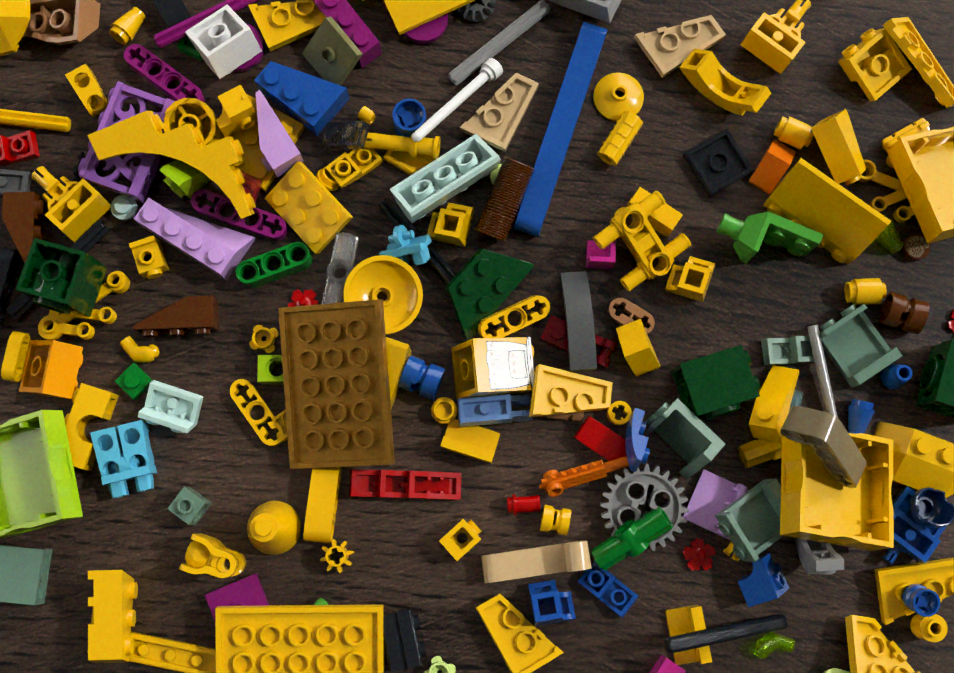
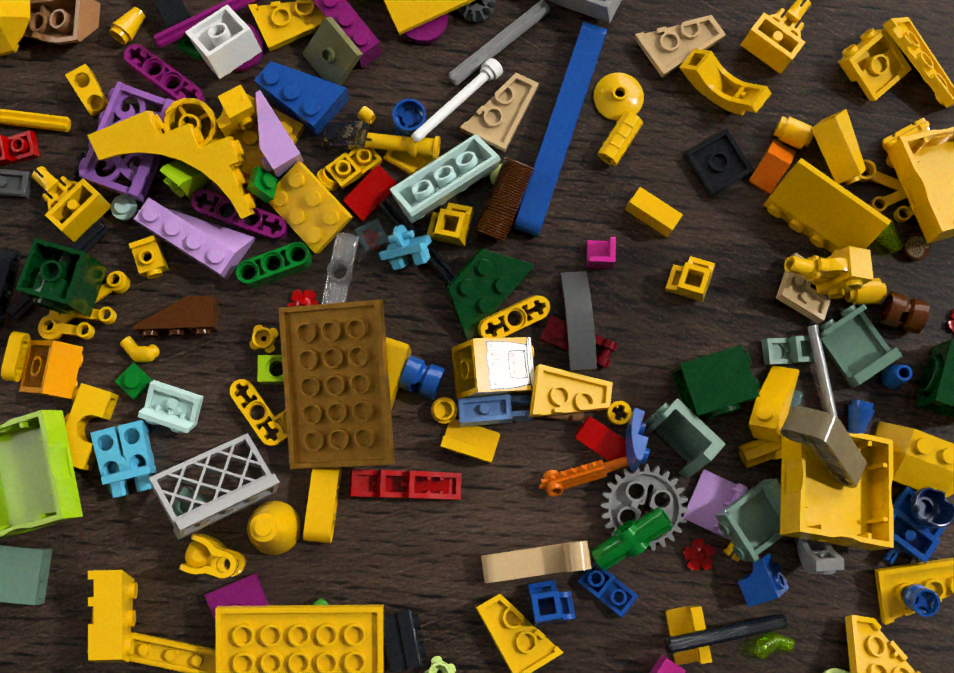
(24, 218): reddish brown slope -> none
(229, 501): none -> light grey fence
(262, 184): none -> green plate
(333, 563): yellow gear -> none
(369, 193): none -> red slope
(372, 236): none -> clear light blue tile
(394, 279): yellow dish -> none
(451, 543): yellow brick -> none
(523, 504): red pin -> none
(561, 523): yellow wheel -> none
(631, 309): medium nougat beam -> none
(637, 347): yellow slope -> none
(642, 241): yellow piece -> none
(770, 229): bright green plate -> none
(801, 297): none -> tan plate
(835, 274): none -> yellow brick
(929, 628): yellow brick -> none

